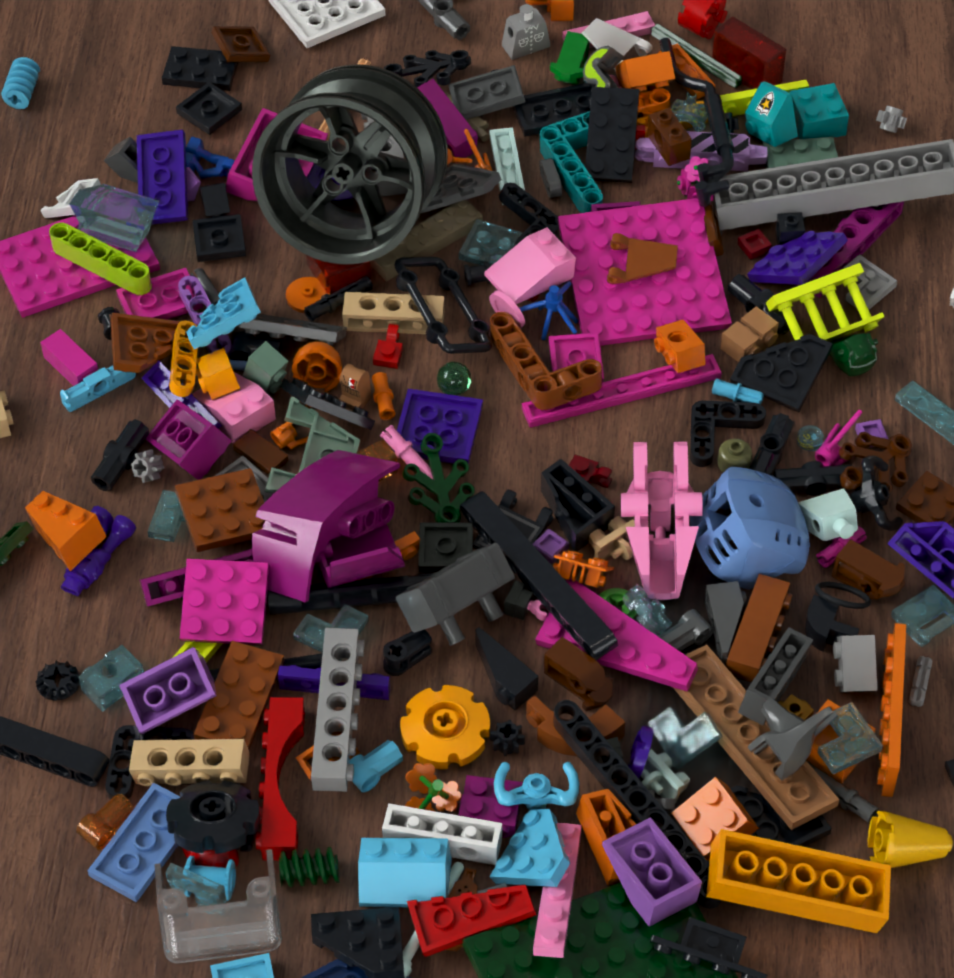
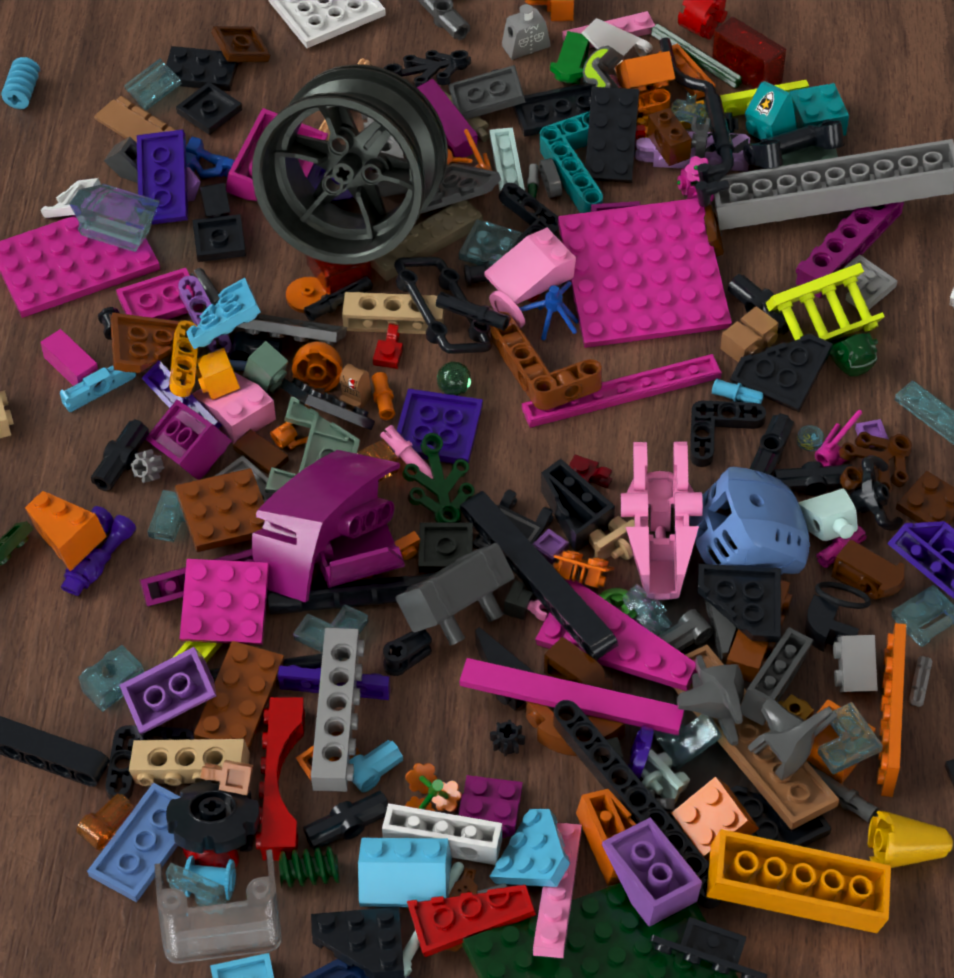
(67, 686): black gear -> none
(100, 258): lime beam -> none
(130, 119): none -> medium nougat windscreen
(152, 84): none -> clear light blue plate
(233, 776): none -> nougat plate
(346, 820): none -> black piece
(445, 726): light orange piece -> none
(481, 314): none -> black pin
(533, 180): none -> light grey piece
(536, 789): medium azure piece -> none
(574, 348): dark pink plate -> none
(590, 699): none -> dark pink tile
(643, 258): dark orange flag -> none
(680, 346): orange brick -> none
(699, 138): none -> dark grey plate
(716, 694): none -> dark grey piece
(734, 454): olive head -> none
(745, 597): none -> black plate
(754, 244): dark red plate -> none
(770, 150): none -> black piece
(789, 227): black brick -> none
(797, 259): dark purple plate -> none
(891, 119): light grey gear -> none

